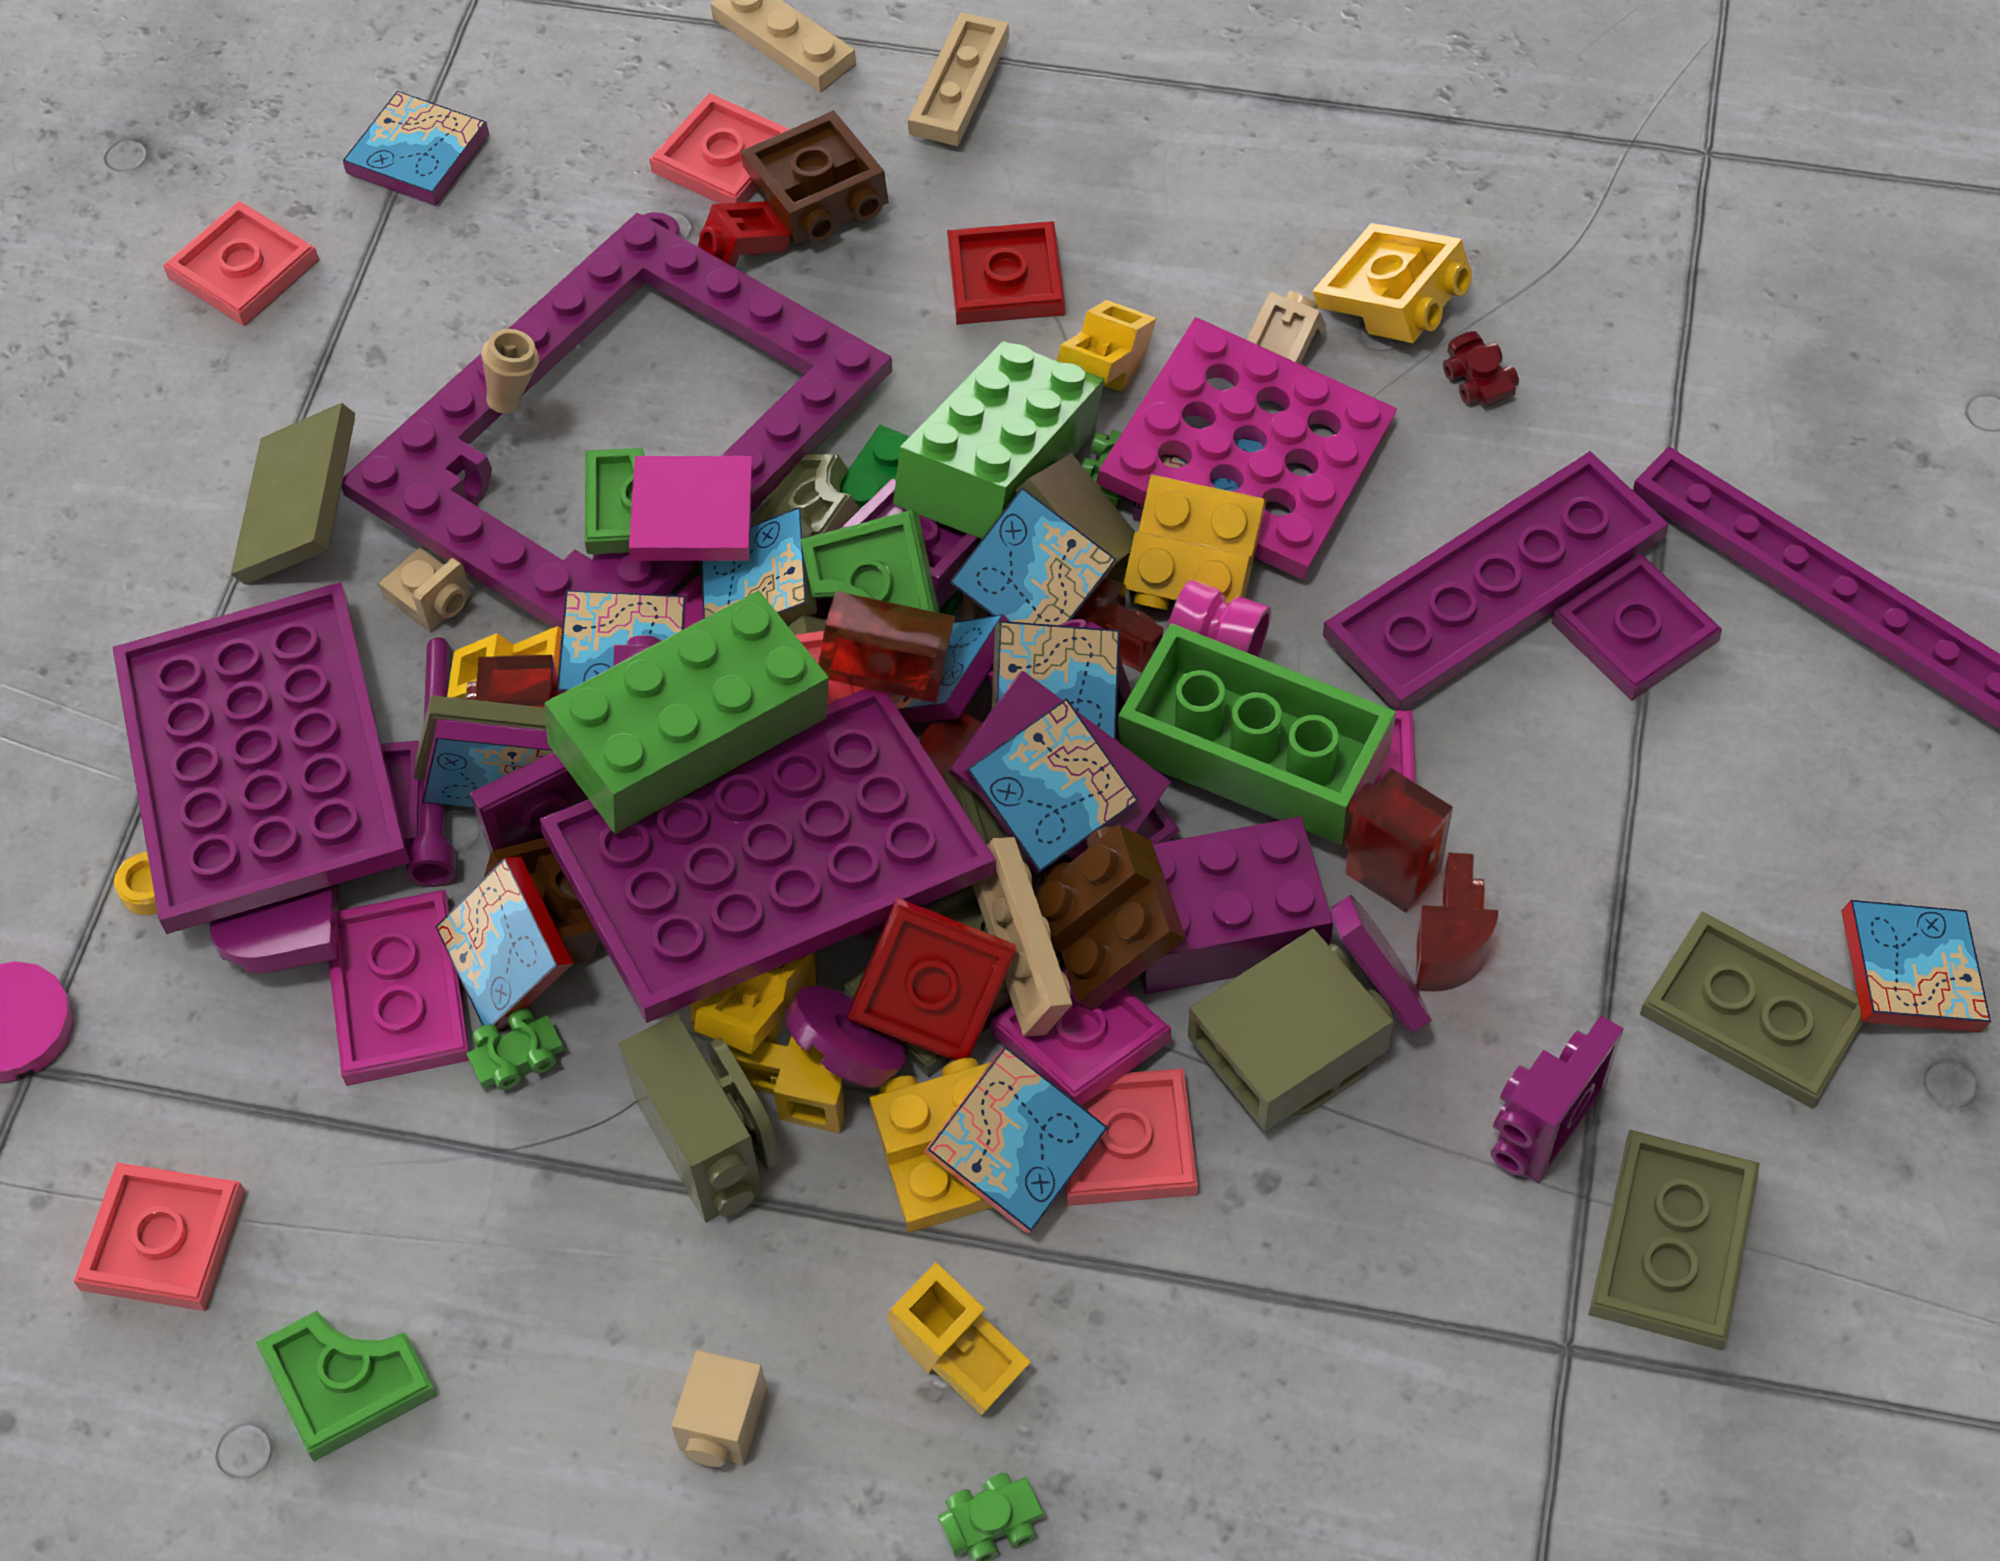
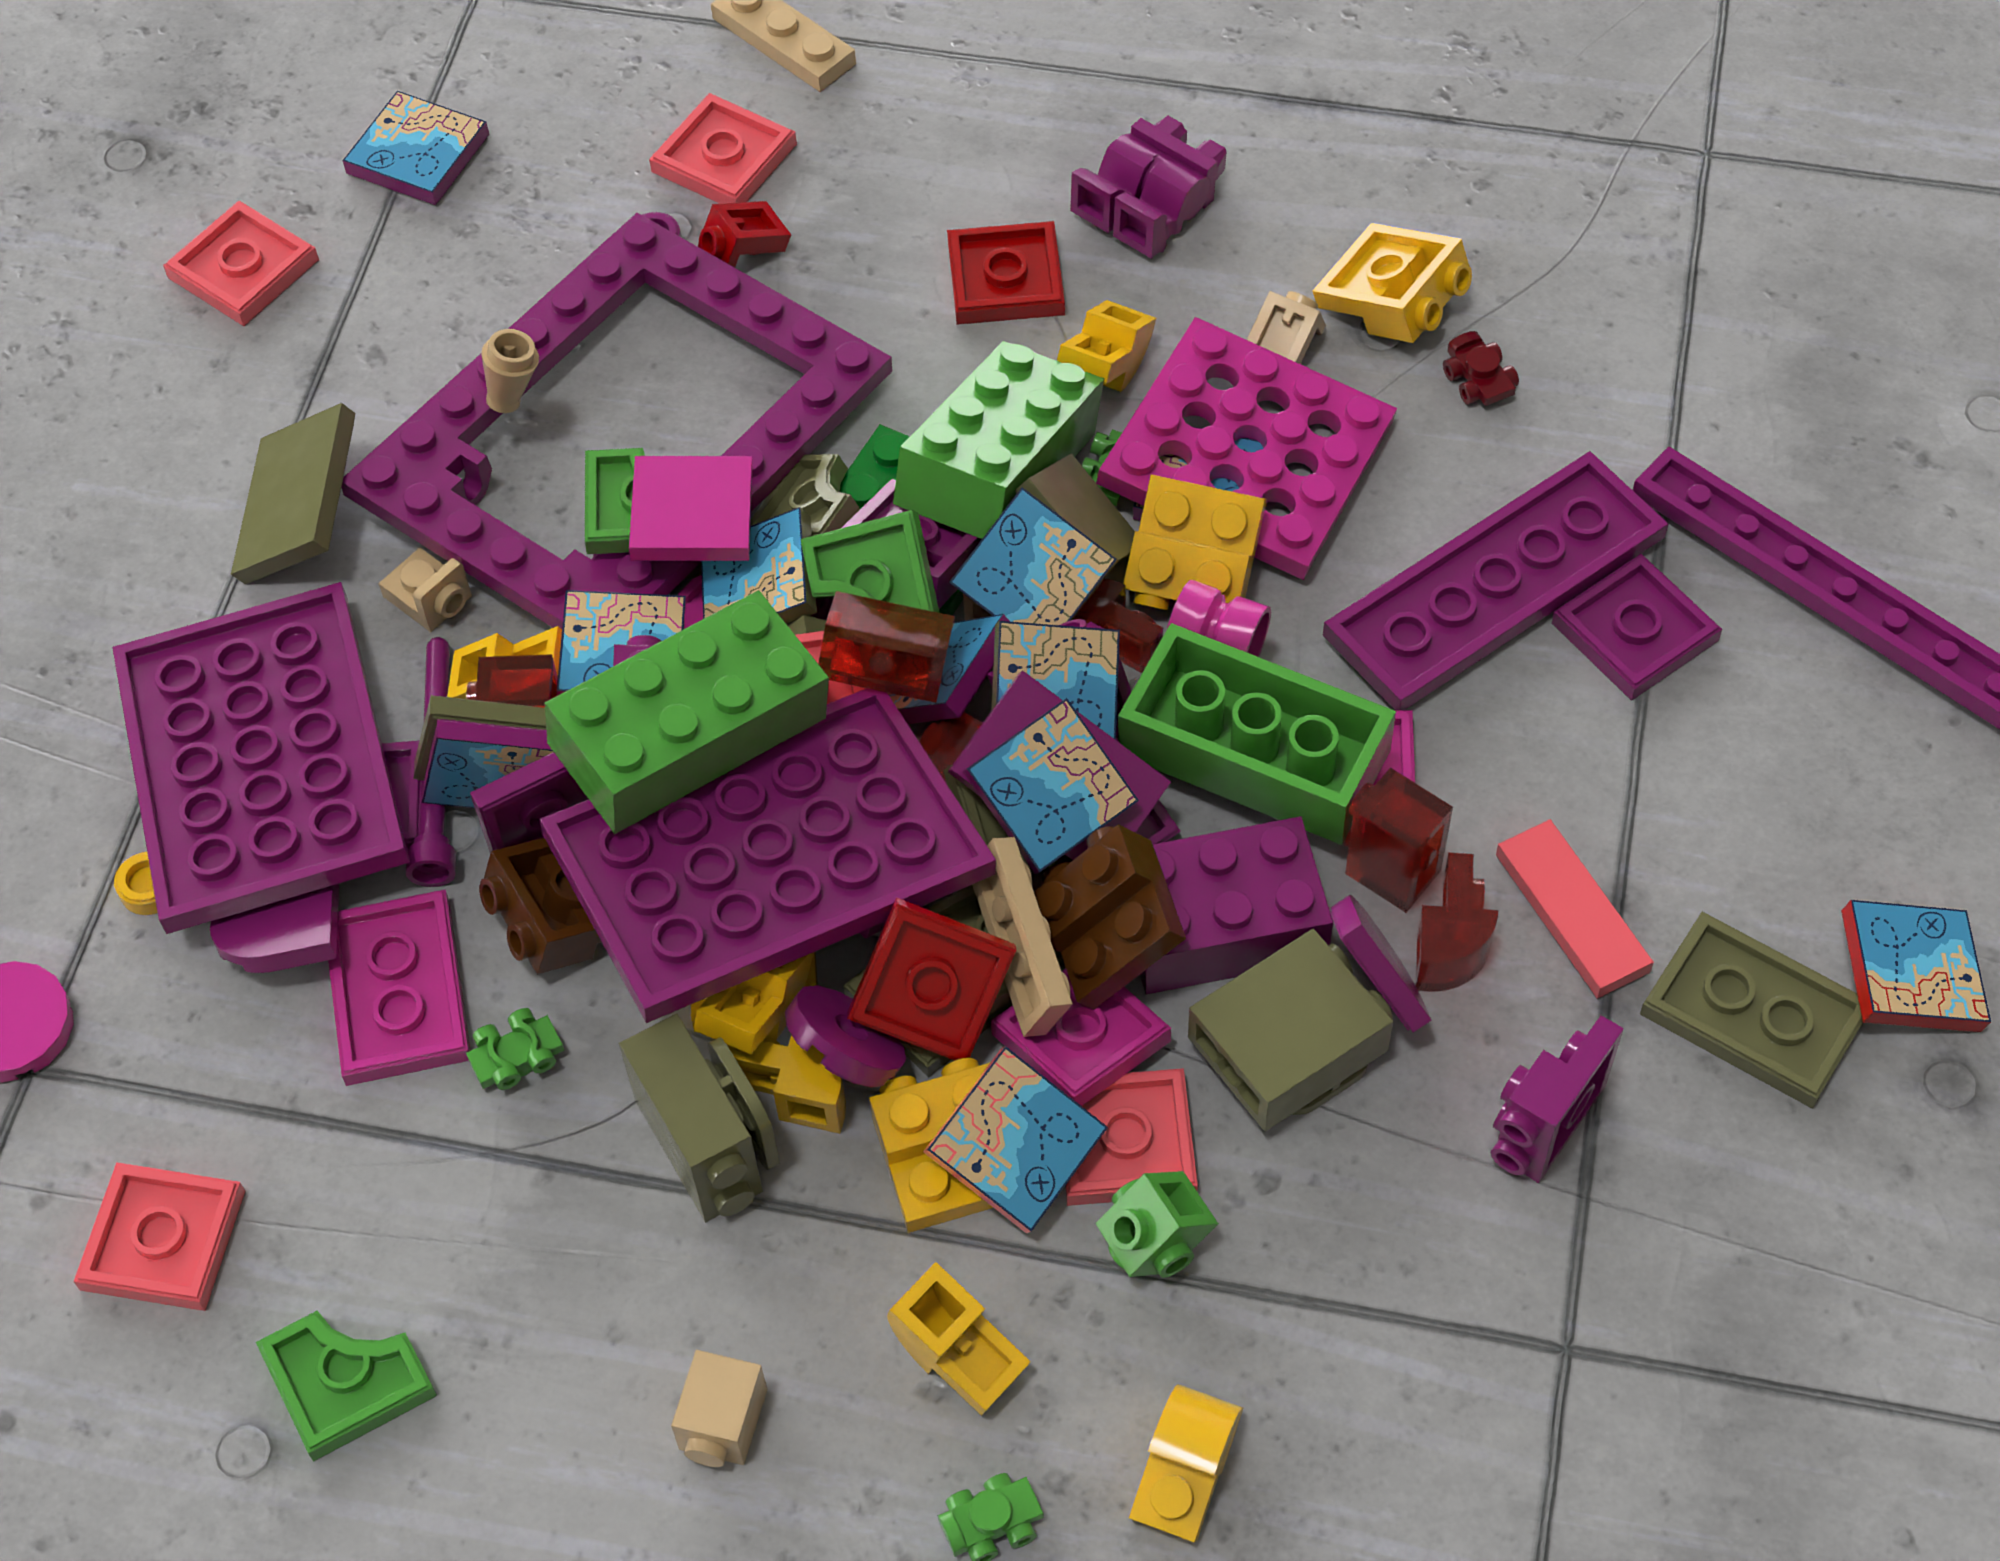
(504, 943): tile -> none
(817, 177): reddish brown plate -> none
(958, 79): tan plate -> none
(1148, 184): none -> magenta hips
(1156, 1224): none -> bright green brick
(1185, 1462): none -> yellow brick
(1574, 908): none -> coral tile
(1675, 1240): olive tile -> none

